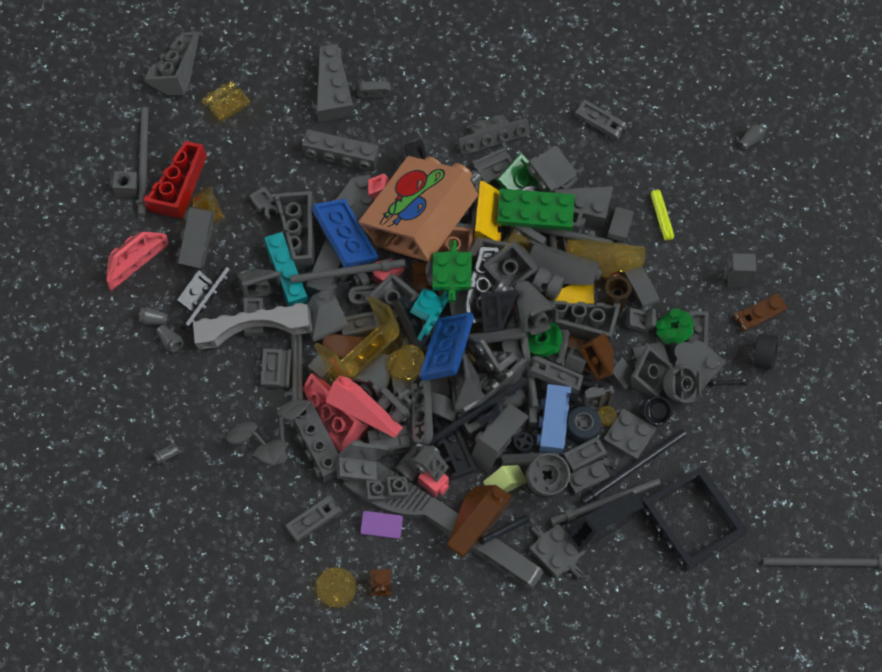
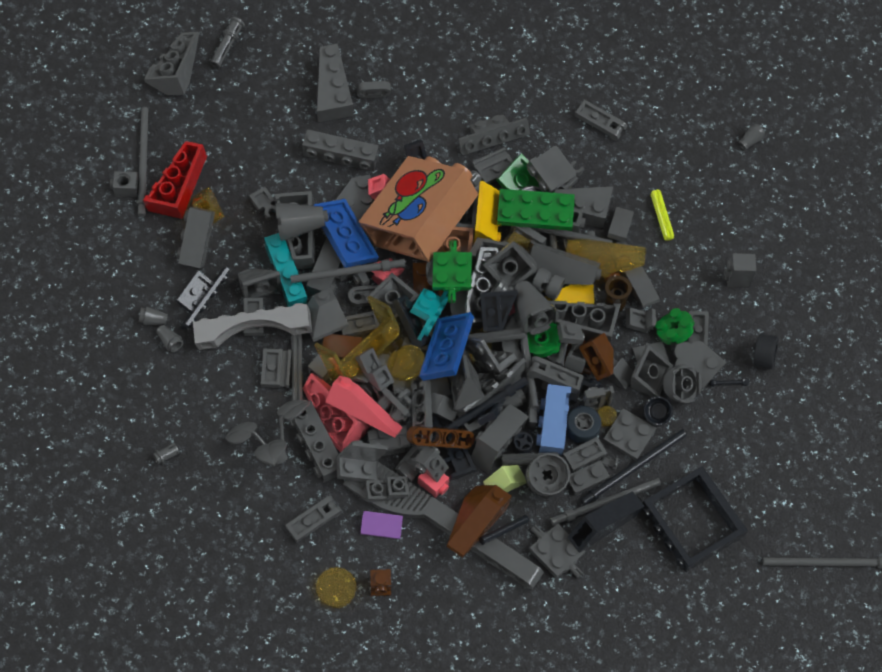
(133, 255): coral wedge -> none
(228, 105): clear yellow plate -> none
(230, 36): none -> dark grey pin
(299, 219): none -> dark grey cone
(375, 372): none -> dark grey slope
(440, 440): none -> reddish brown beam
(570, 334): none -> dark grey bracket
(760, 312): reddish brown plate -> none

